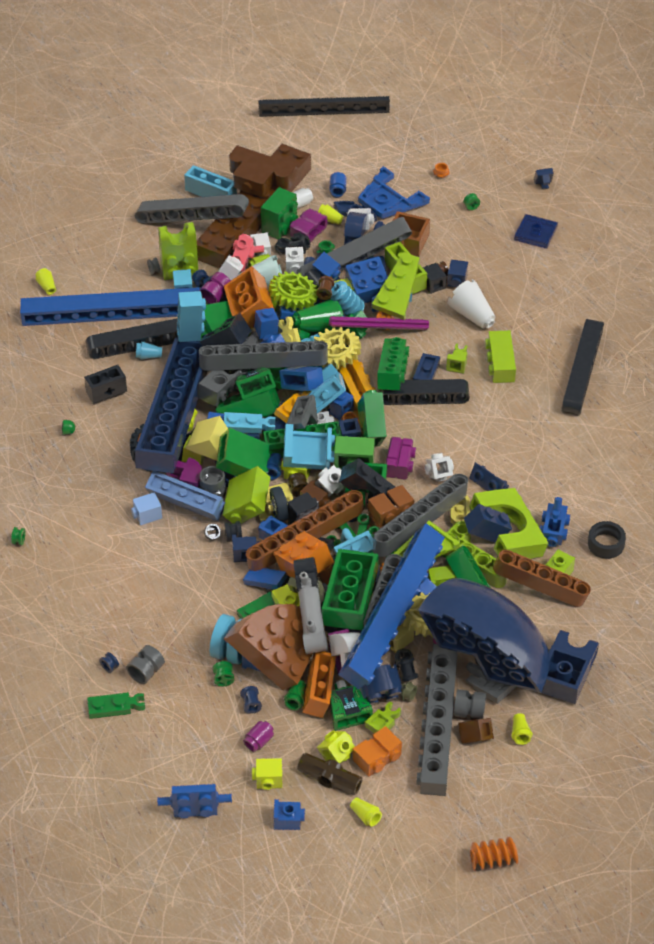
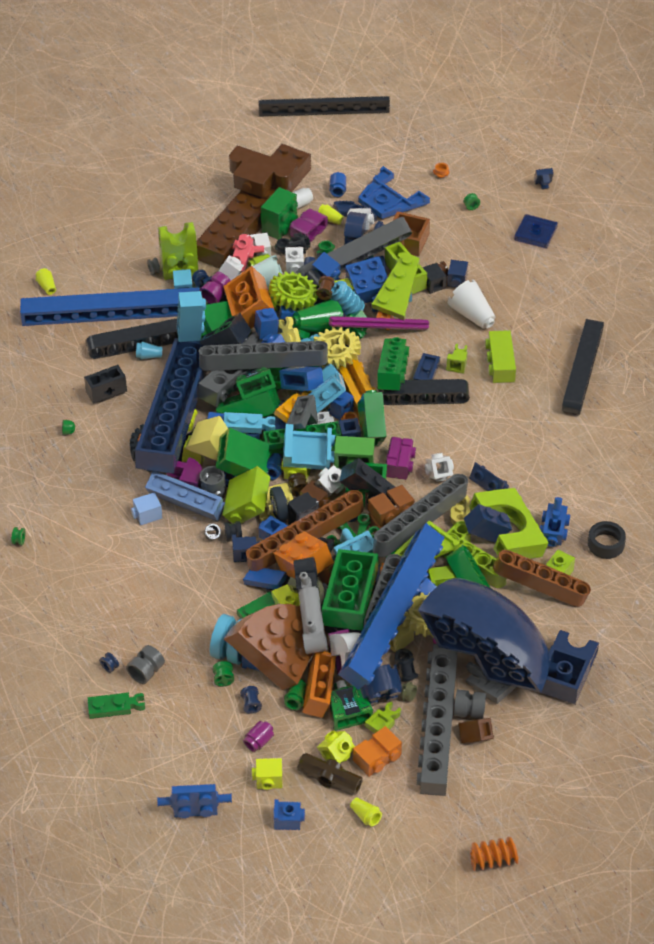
(192, 209): dark grey beam -> none
(207, 183): medium azure brick -> none
(521, 731): neon yellow cone -> none

